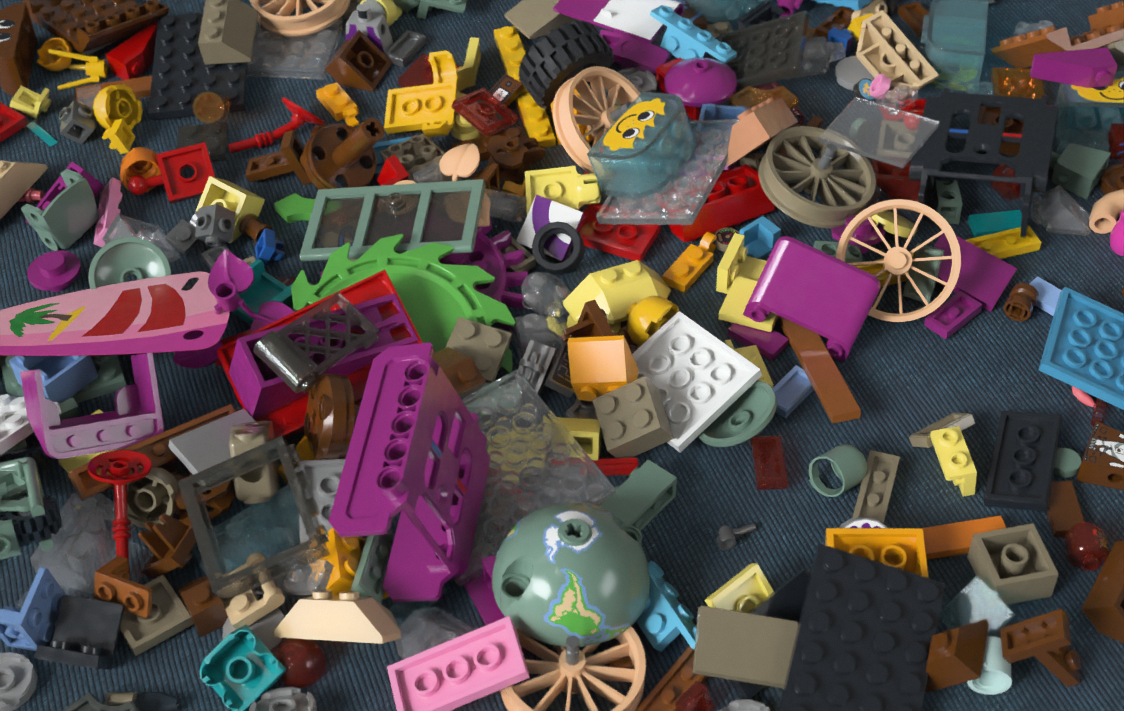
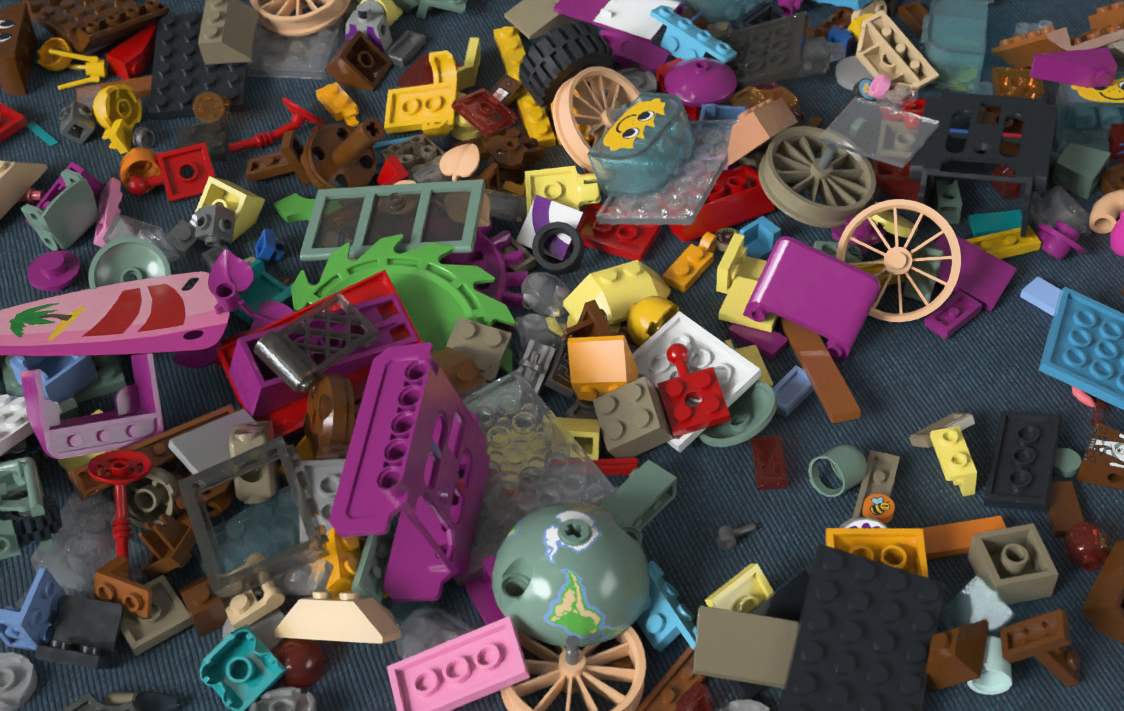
(30, 101): light yellow bracket -> none
(143, 137): none -> flat silver plate
(252, 227): reddish brown bush -> none
(700, 384): none -> red plate
(878, 507): none -> orange tile
(1021, 302): reddish brown wheel -> none
(1059, 240): none -> magenta piece

